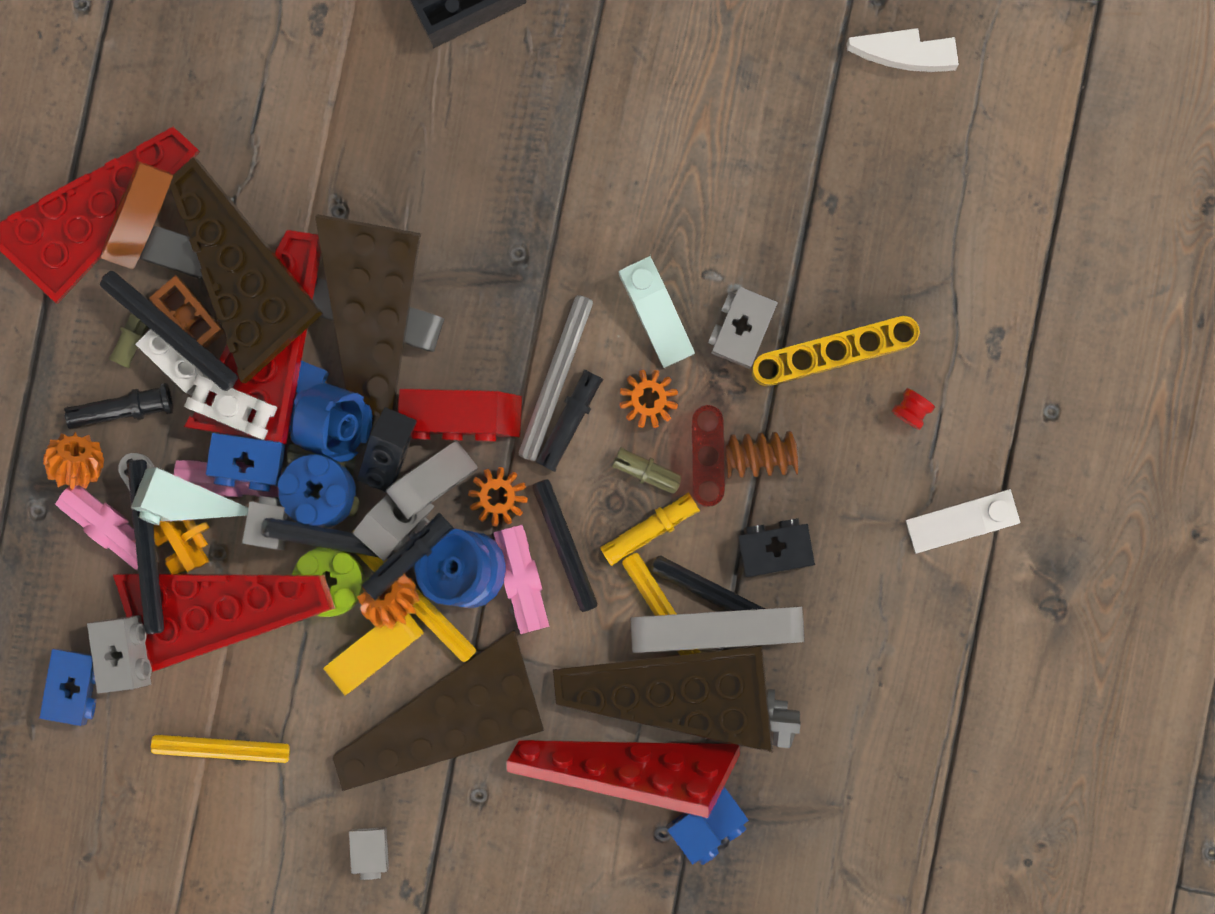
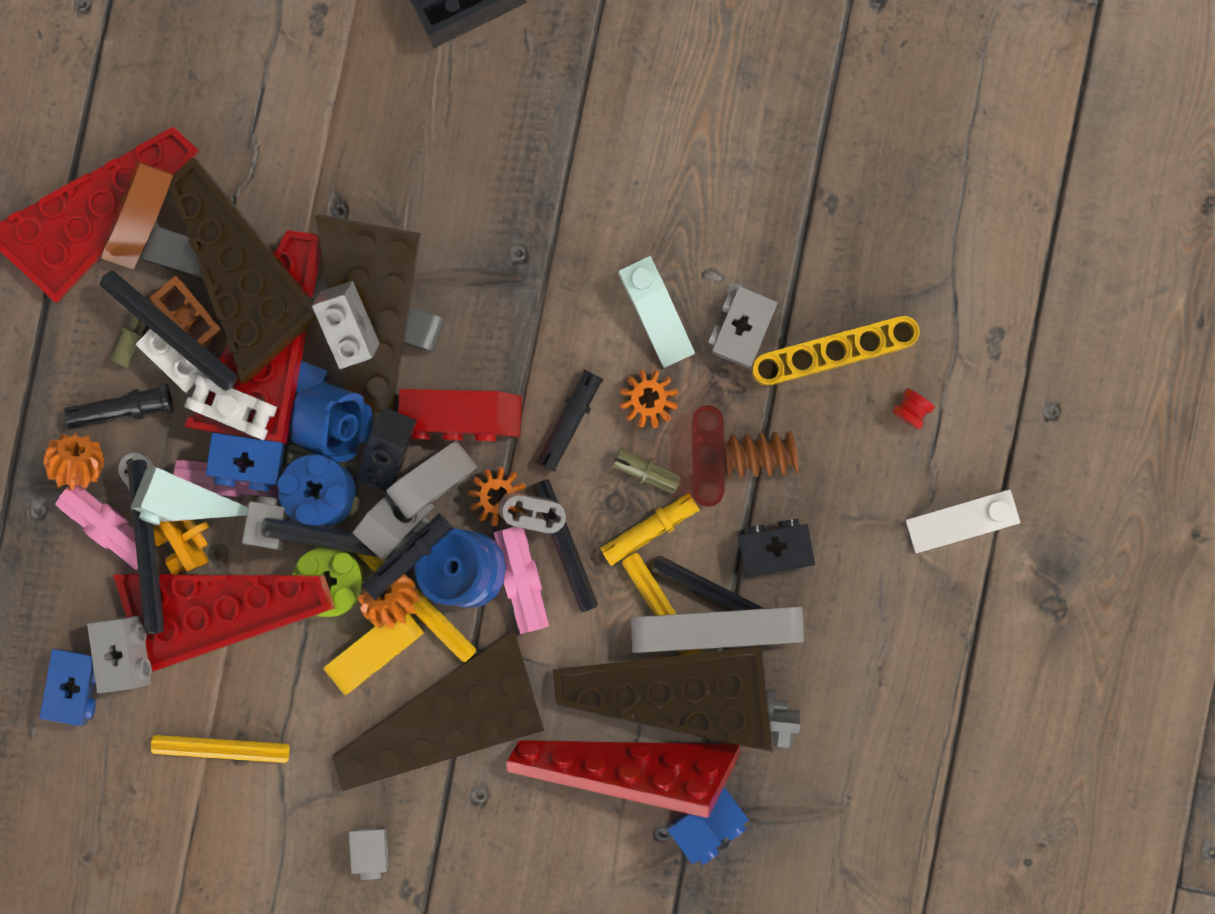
(346, 324): none -> light grey brick
(530, 520): none -> light grey beam
(555, 378): light grey axle -> none
(905, 51): white slope -> none

